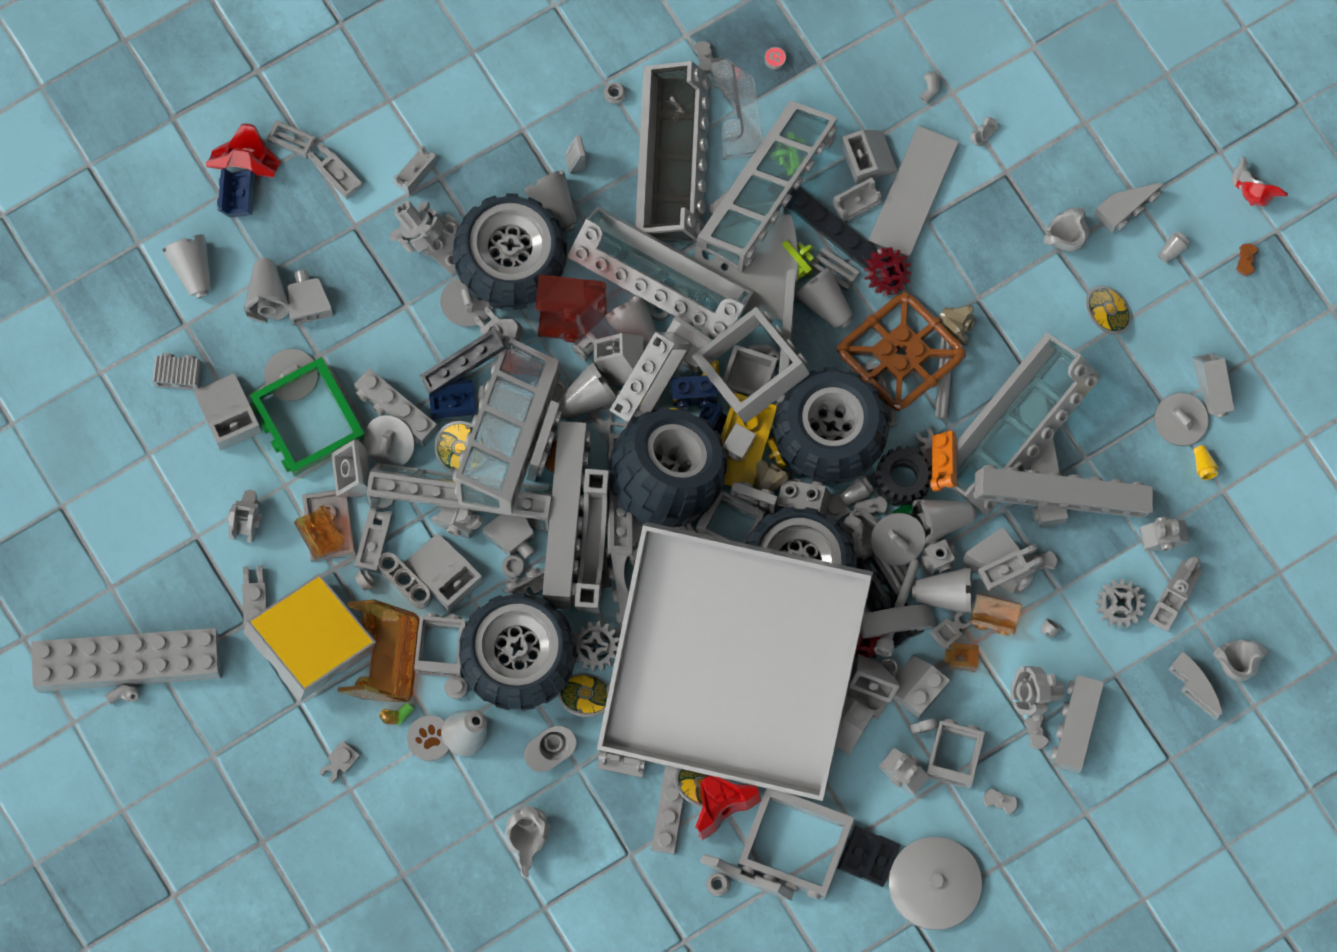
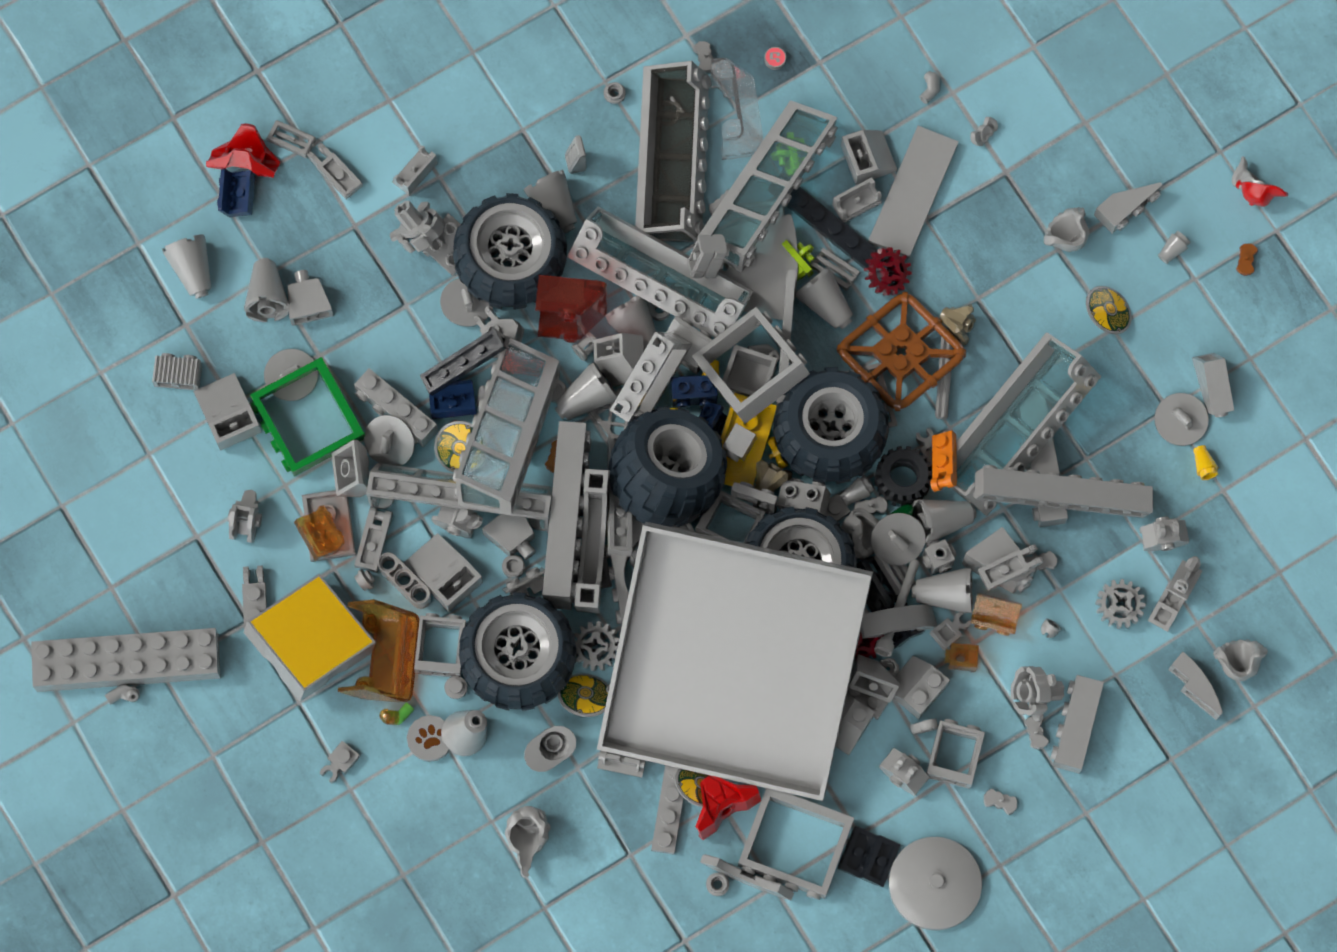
(544, 441): light grey plate -> none
(708, 256): none -> light grey brick

